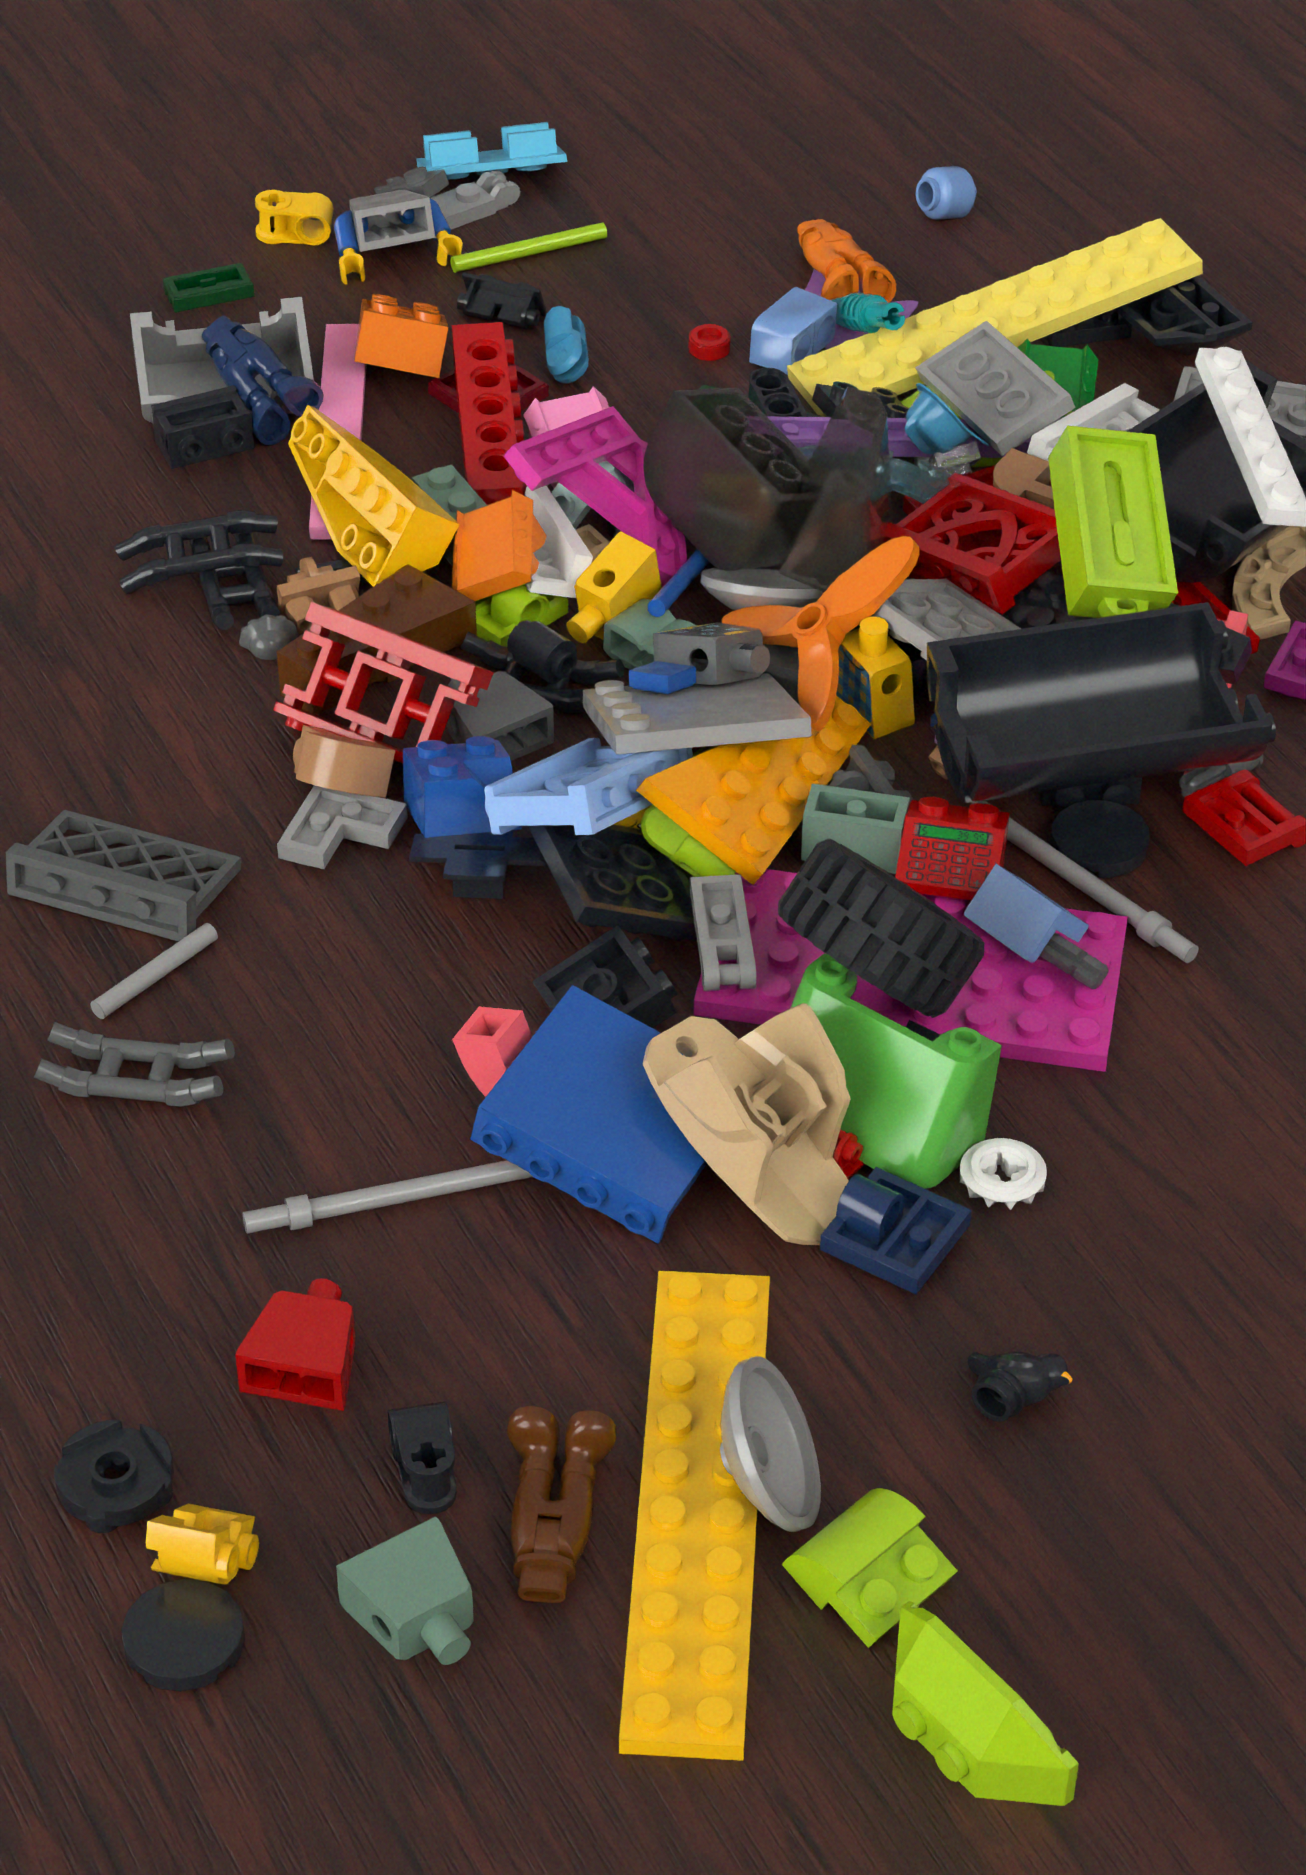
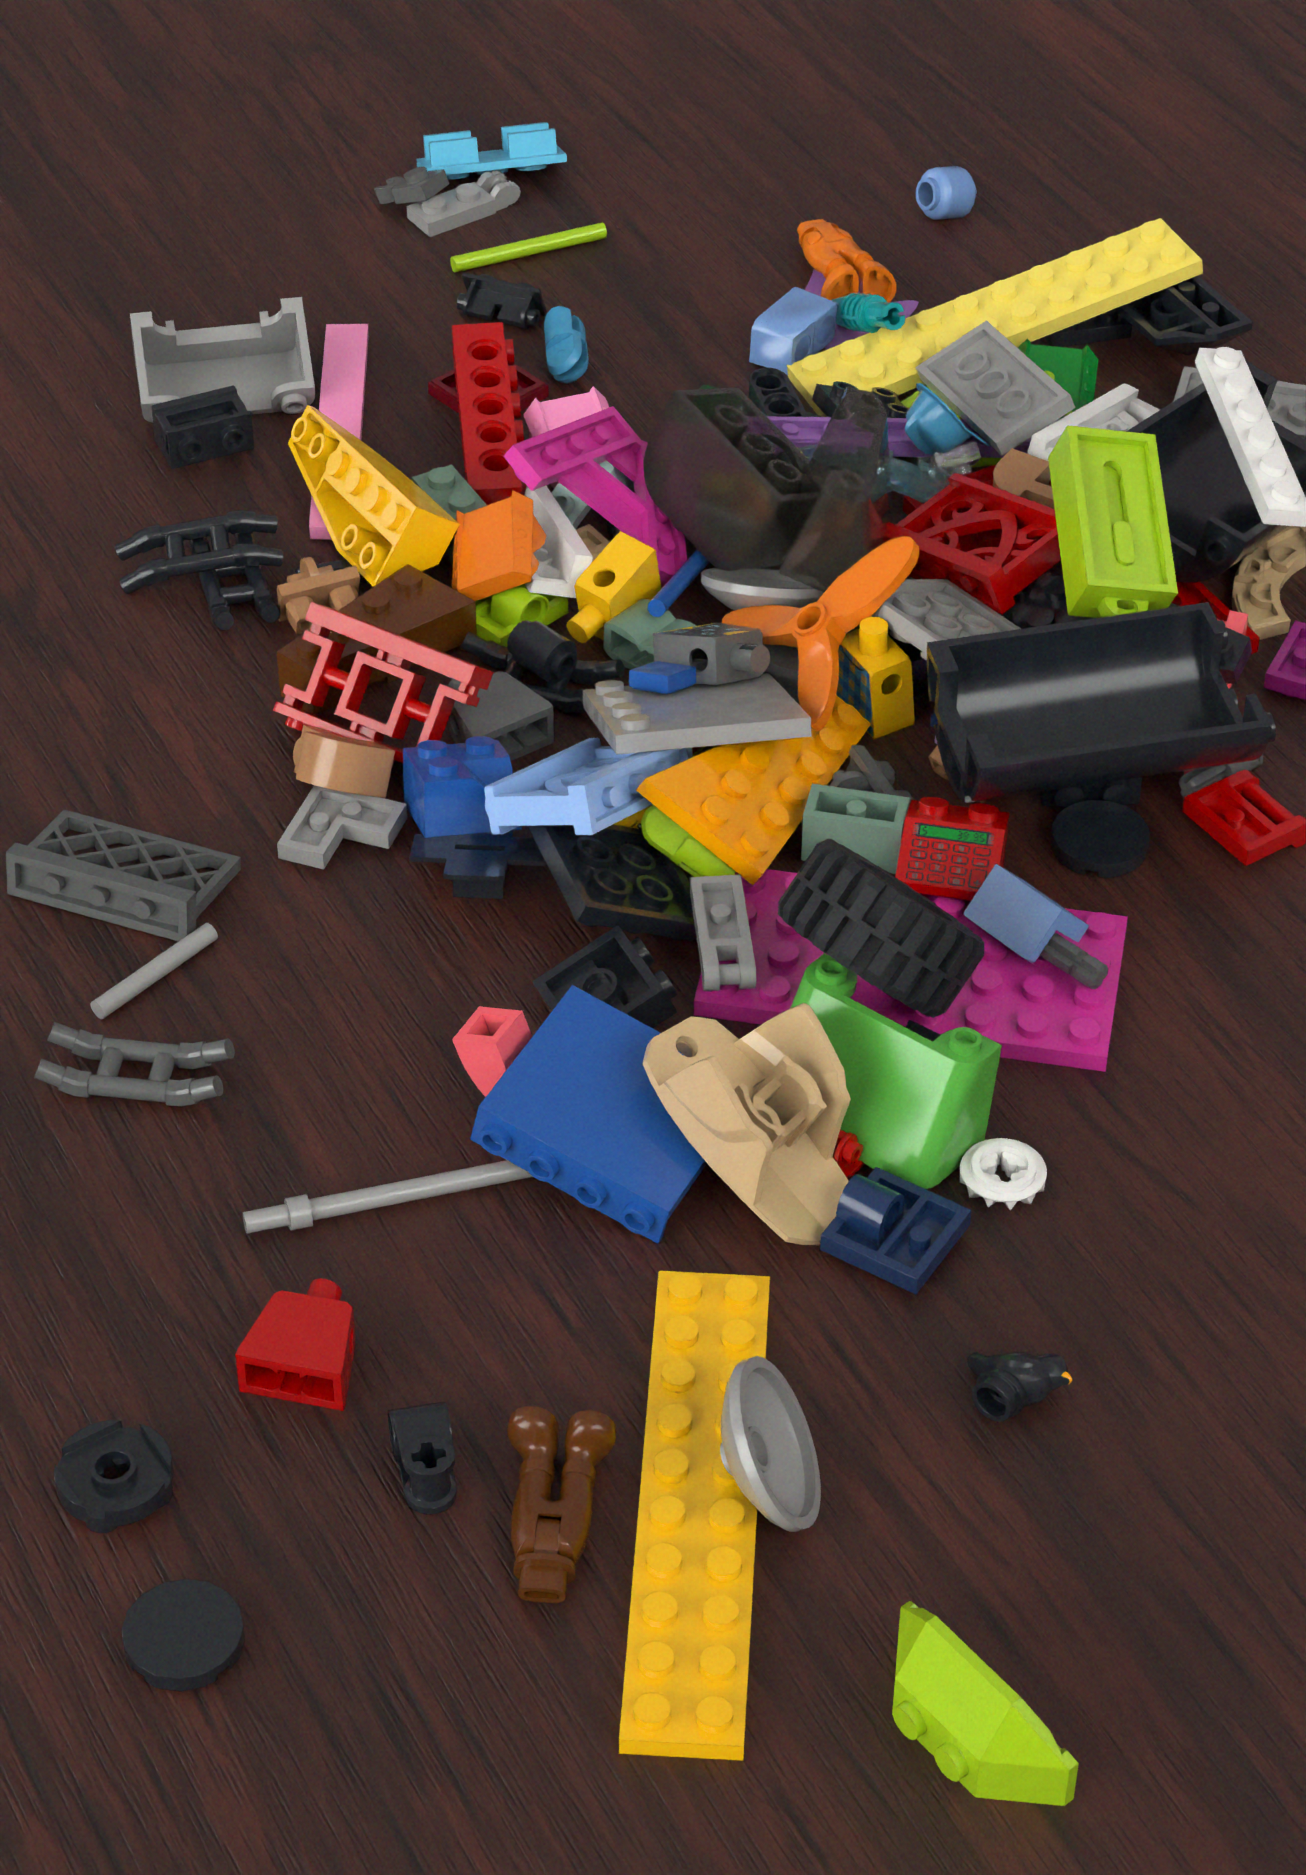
(203, 1543): yellow cylinder -> none
(208, 287): dark green tile -> none
(243, 356): dark blue piece -> none
(267, 635): dark grey piece -> none
(292, 216): yellow piece -> none
(390, 221): torso -> none
(401, 336): orange slope -> none
(411, 1594): sand green torso -> none
(709, 342): red tile -> none
(871, 1563): lime brick -> none
(1149, 925): light grey bar -> none

